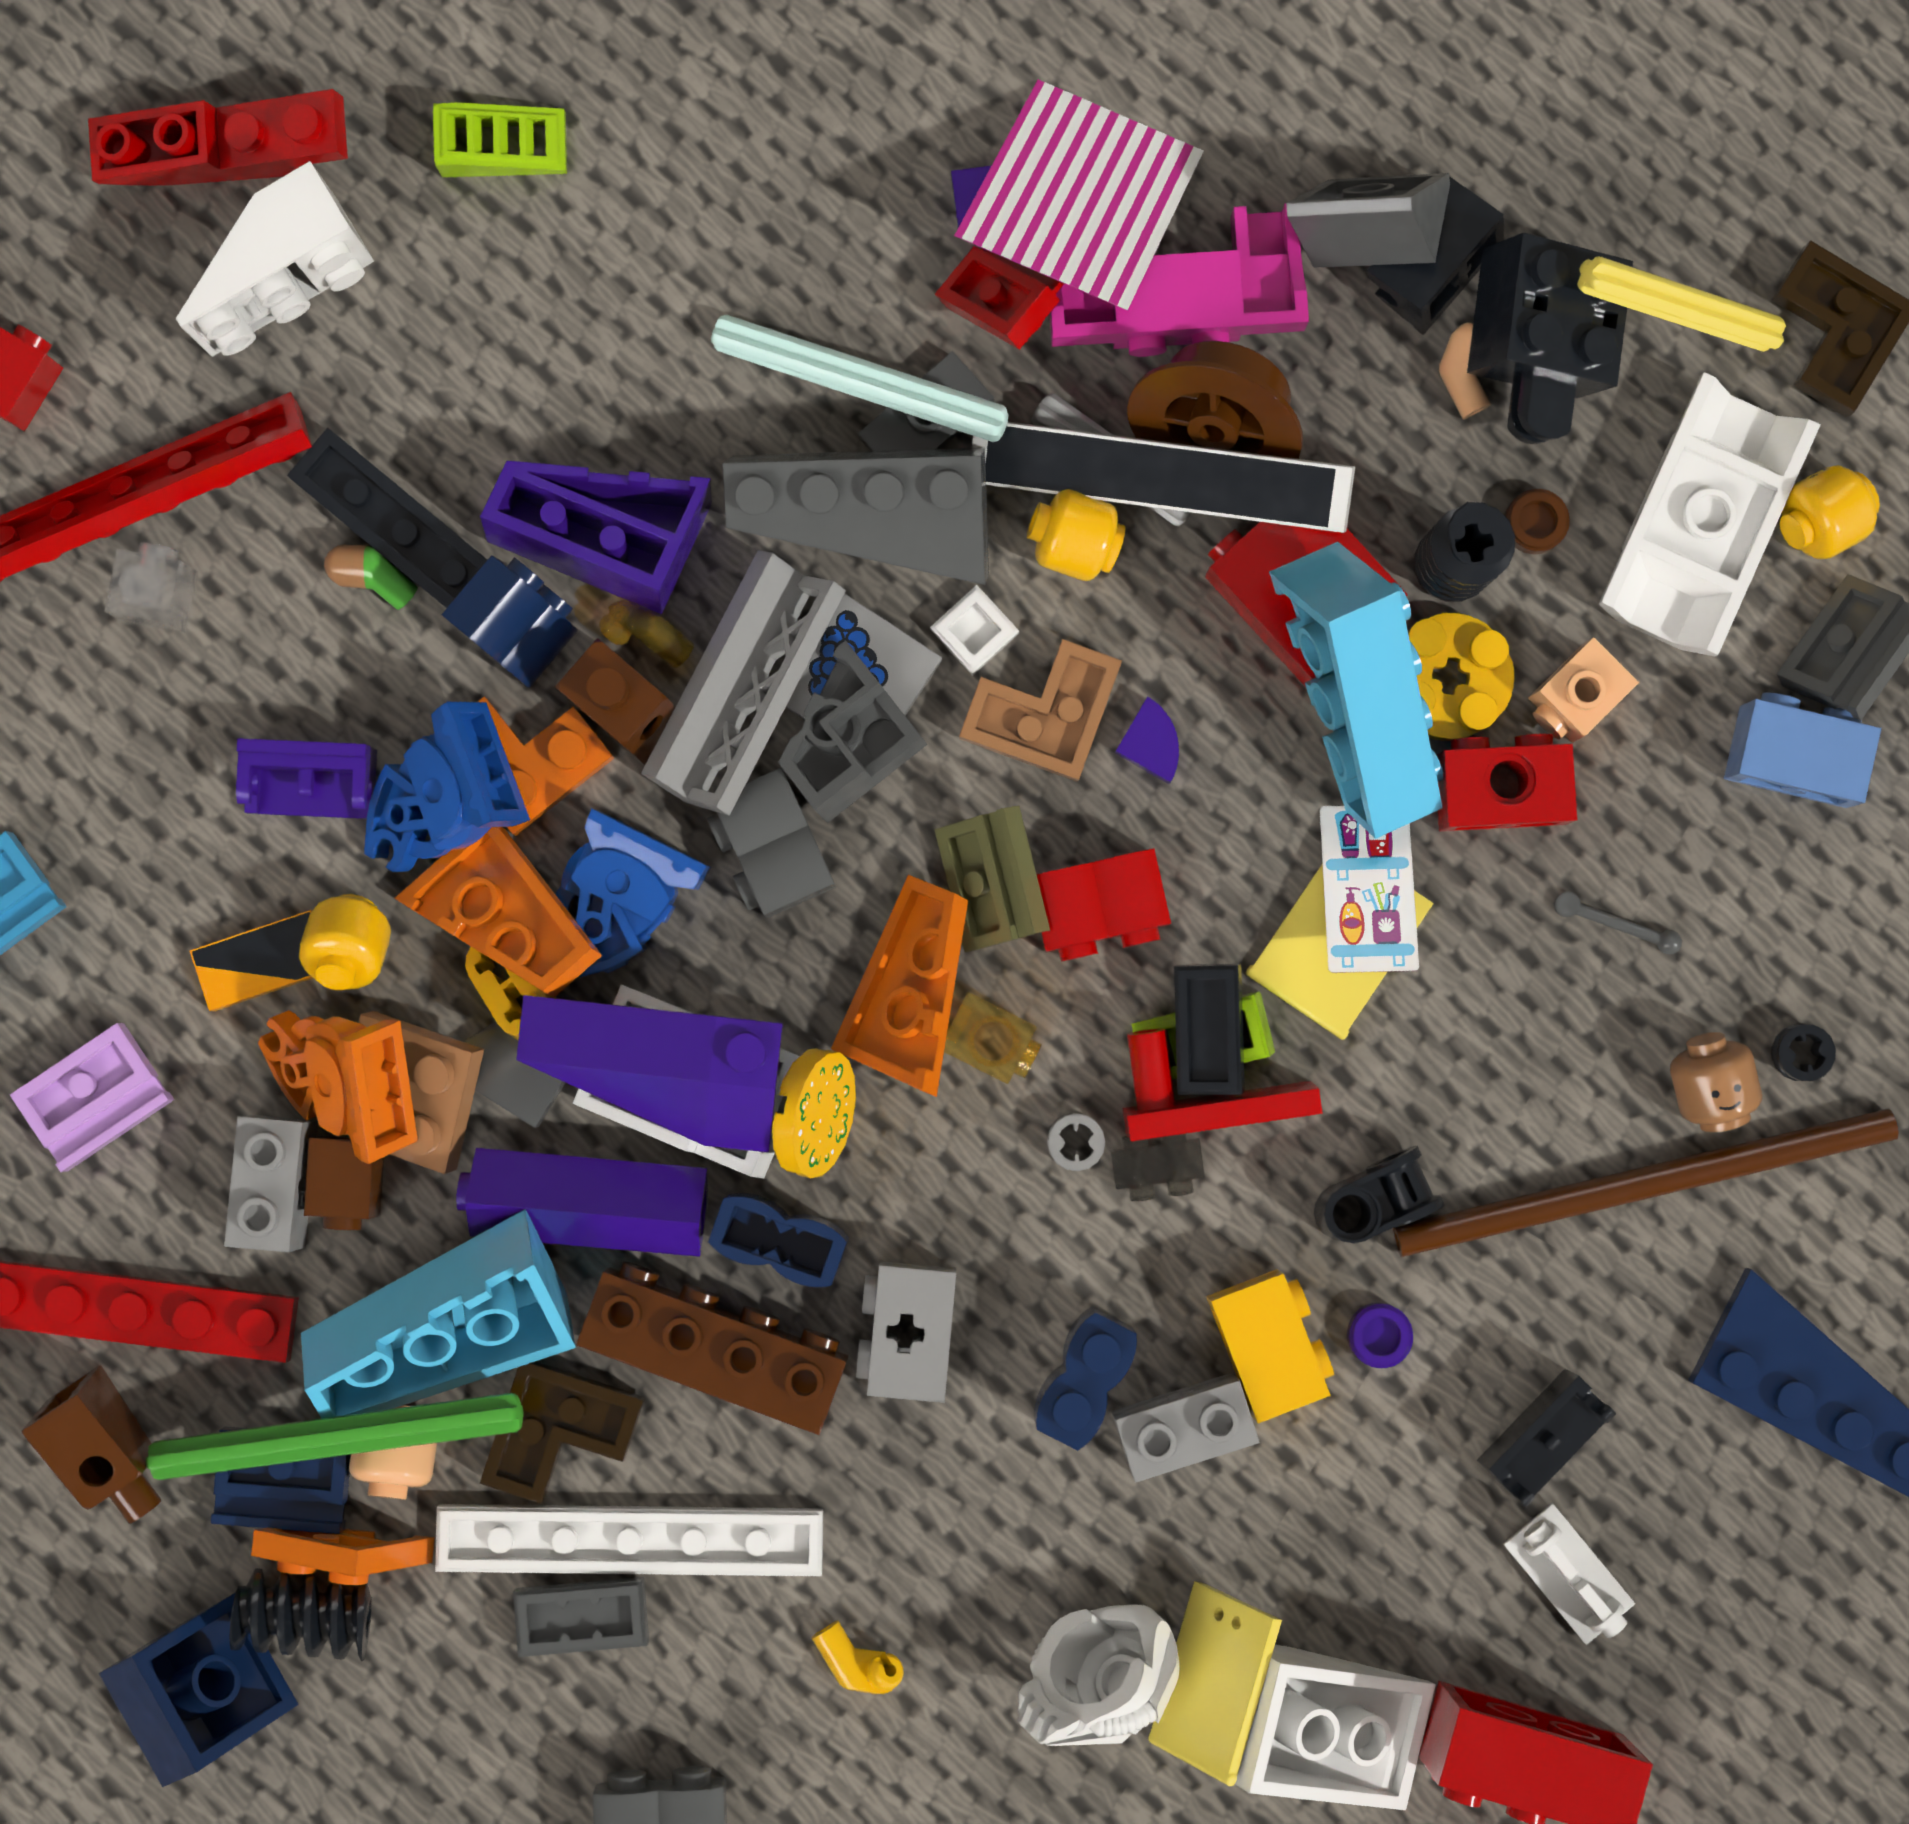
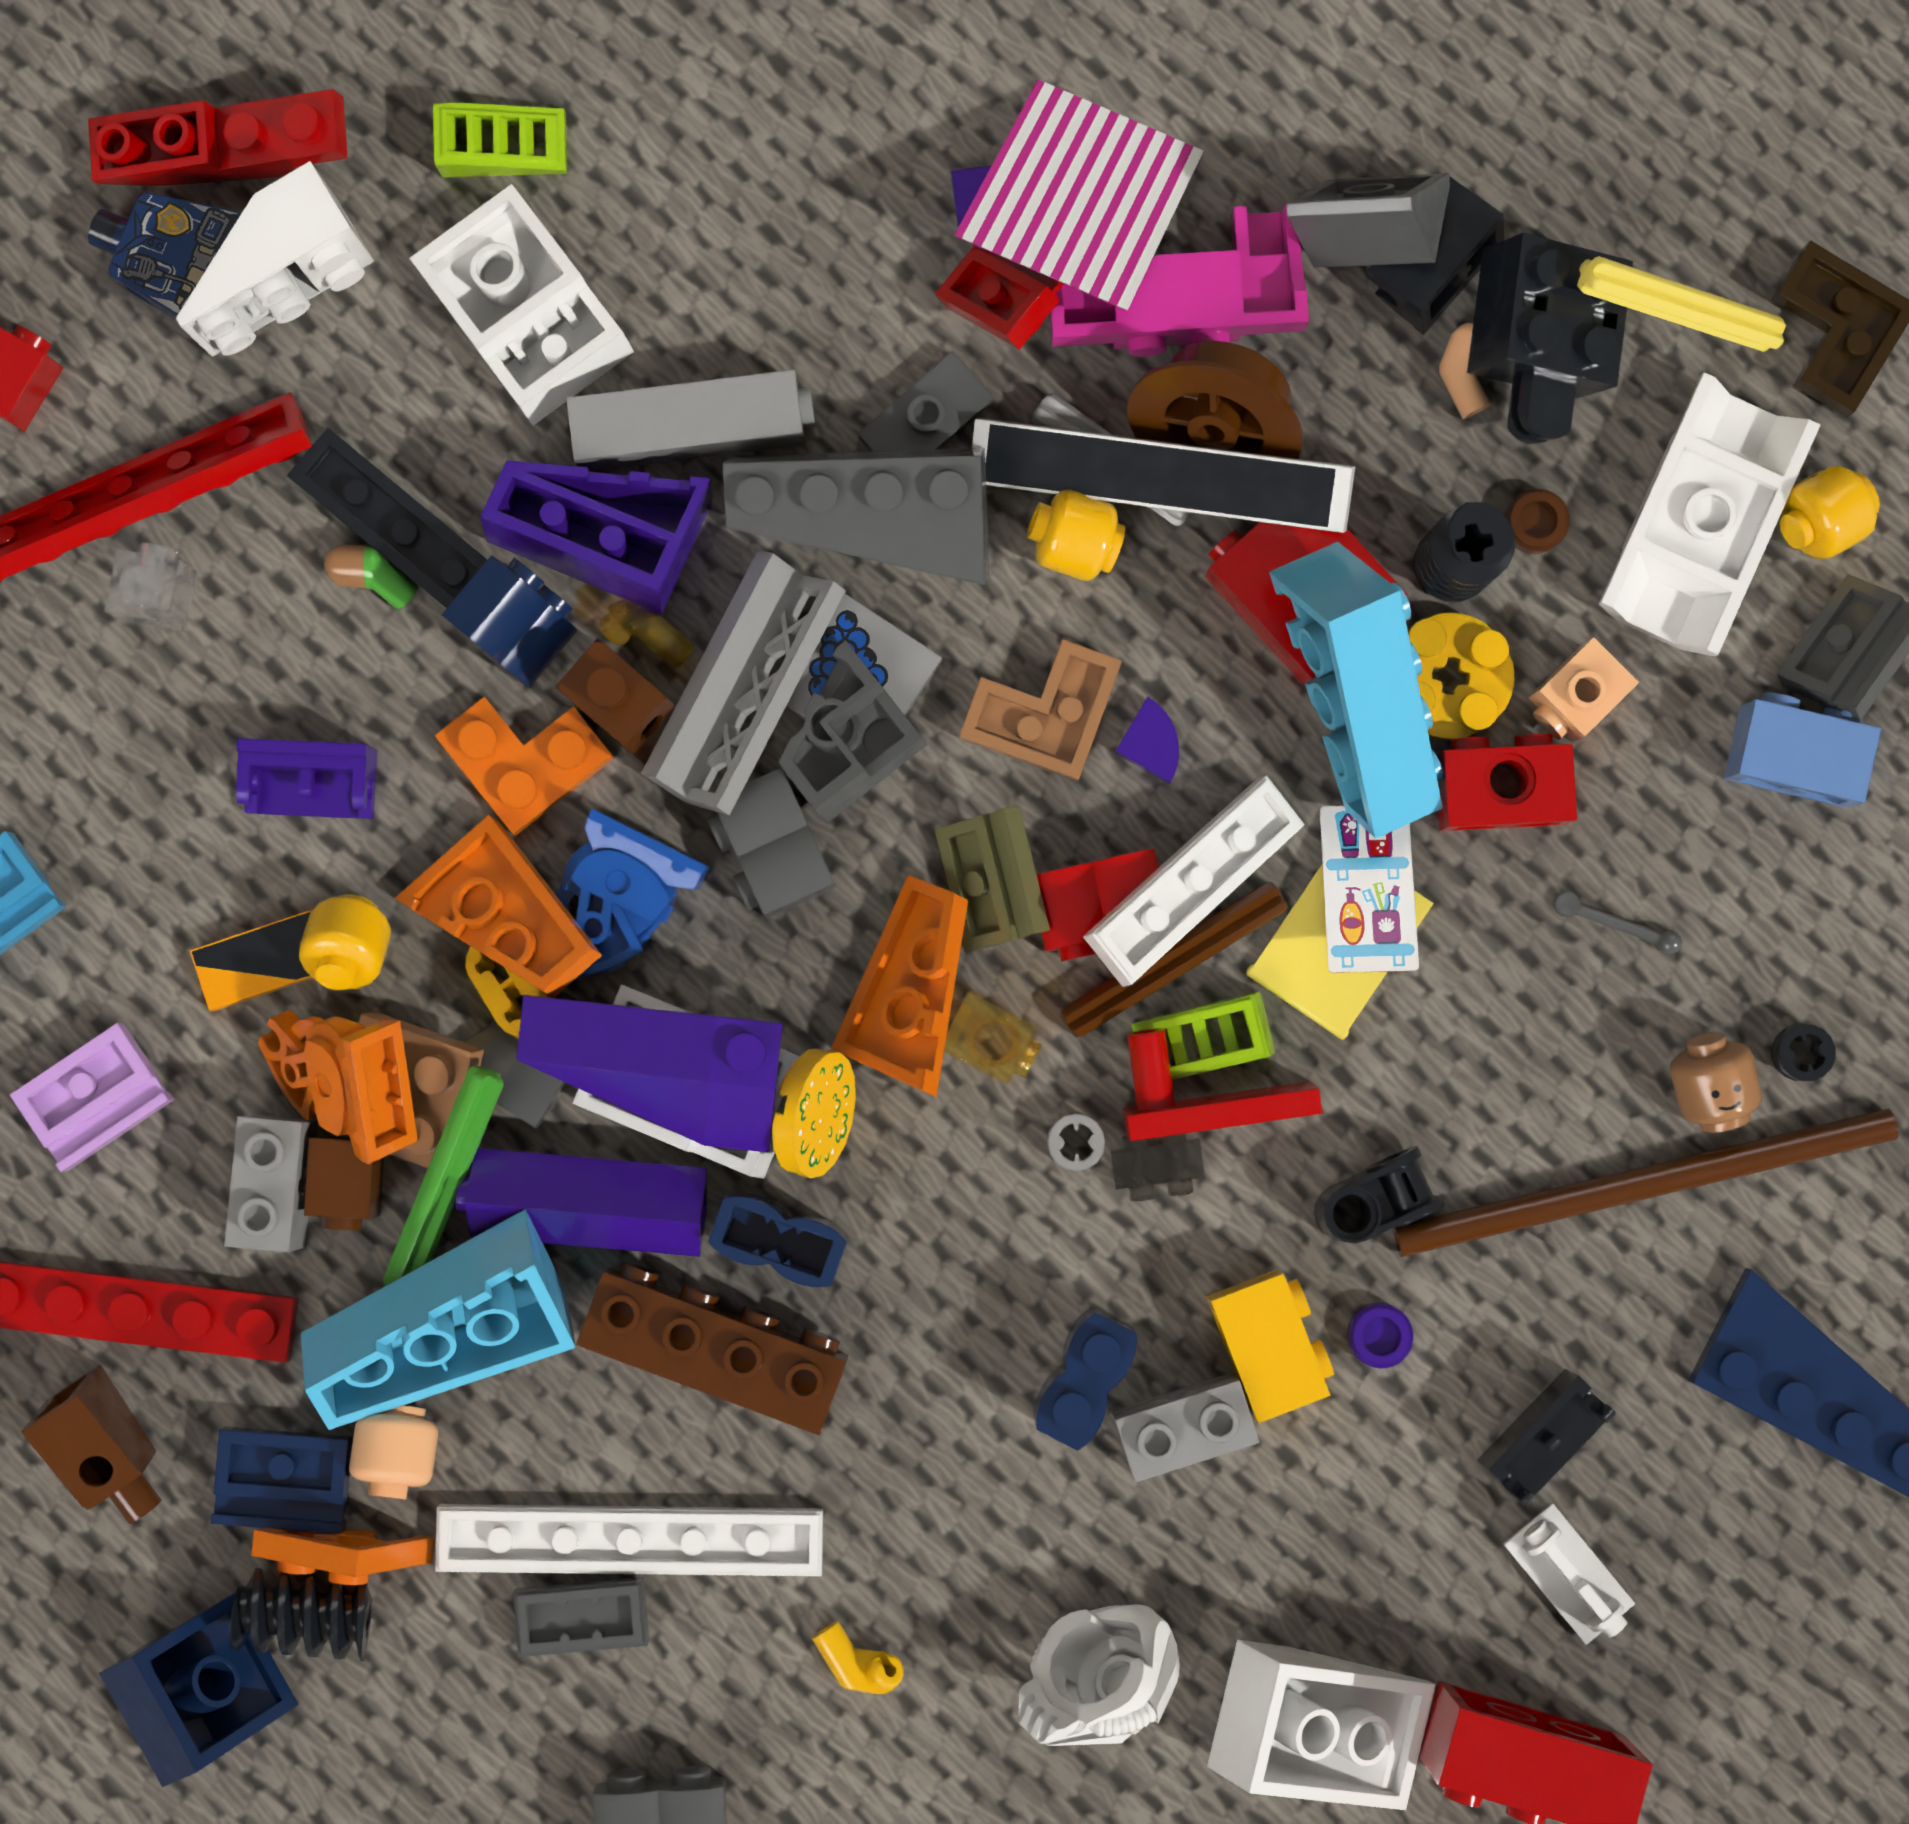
(161, 247): none -> torso
(335, 1436): bright green axle -> none
(446, 1172): none -> bright green axle
(447, 786): blue piece -> none
(522, 304): none -> white slope
(558, 1411): dark brown plate -> none
(689, 420): none -> light grey brick
(860, 378): light aqua axle -> none
(904, 1371): light grey brick -> none
(974, 630): white tile -> none
(1193, 881): none -> white tile
(1193, 949): none -> reddish brown axle
(1209, 1029): black tile -> none
(1217, 1683): light yellow container -> none

